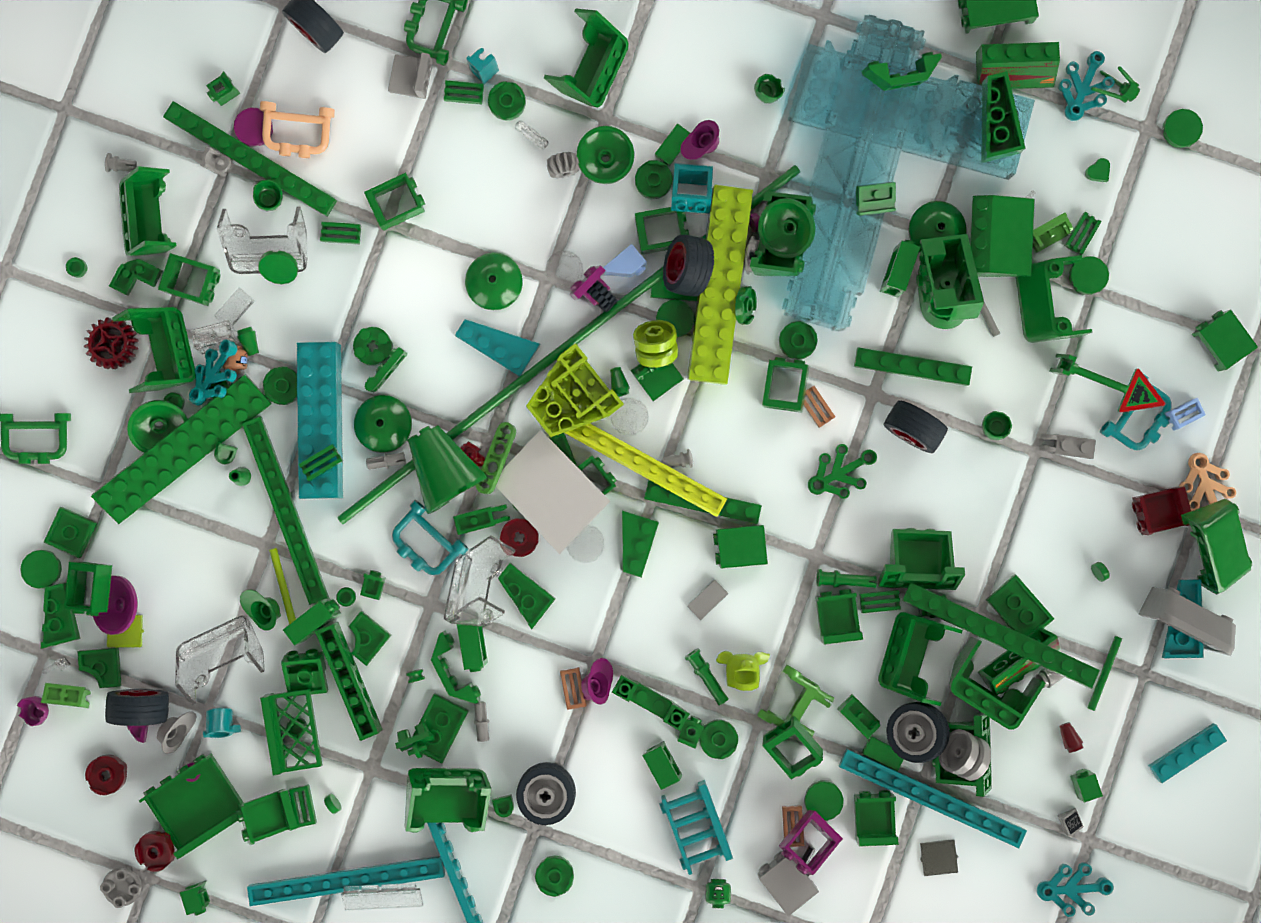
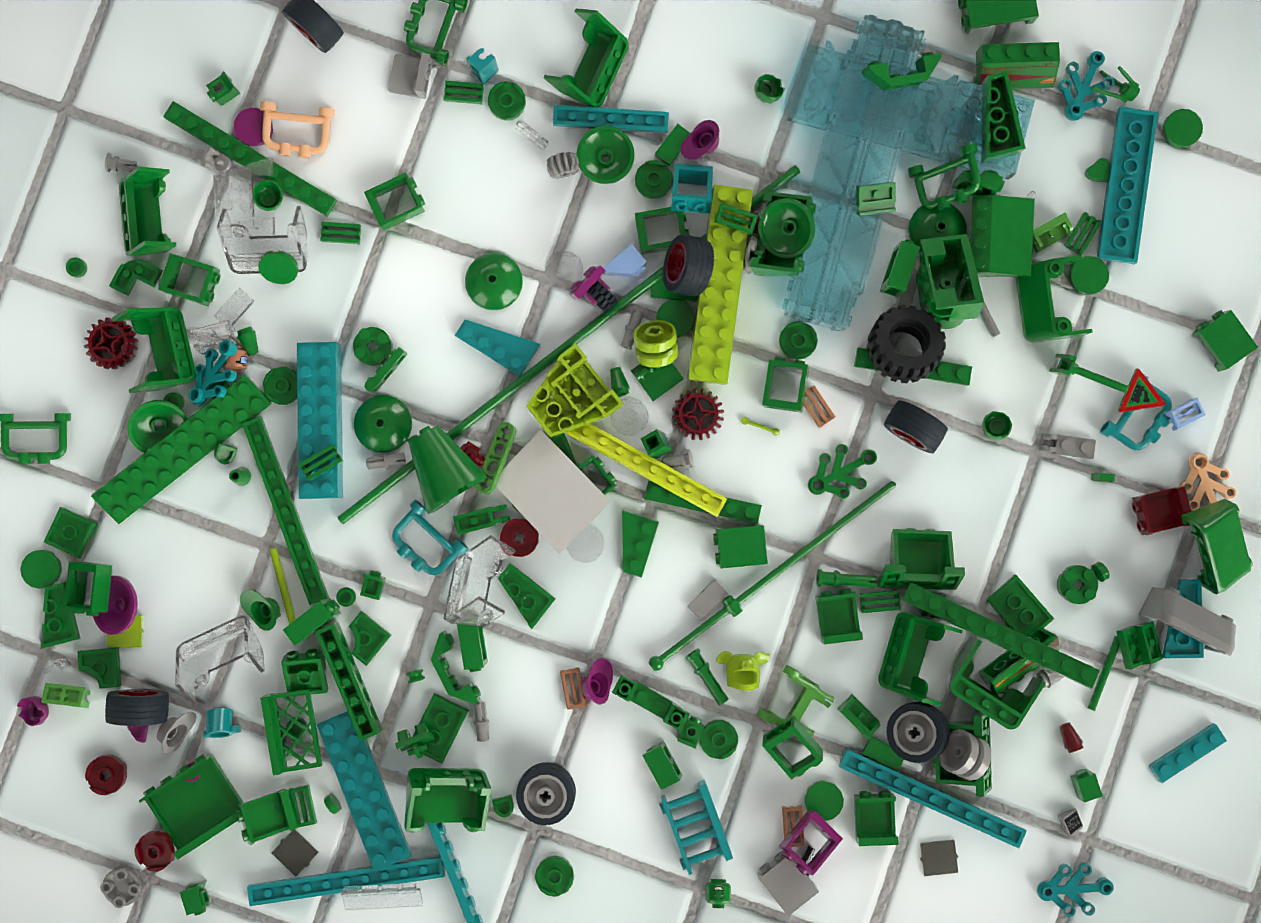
(235, 193): none -> clear wing
(295, 852): none -> clear smoke piece
(364, 792): none -> teal plate
(619, 118): none -> teal plate
(634, 322): none -> light grey pin
(656, 444): none -> green brick
(695, 397): none -> dark red gear
(732, 605): none -> green bar
(734, 226): none -> green tile
(745, 305): green tile -> none
(745, 421): none -> lime hinge
(915, 323): none -> black tyre
(960, 196): none -> green bar
(990, 182): none -> green plate
(1087, 590): none -> green plate
(1103, 477): none -> green tile
(1127, 185): none -> teal plate
(1139, 645): none -> green slope

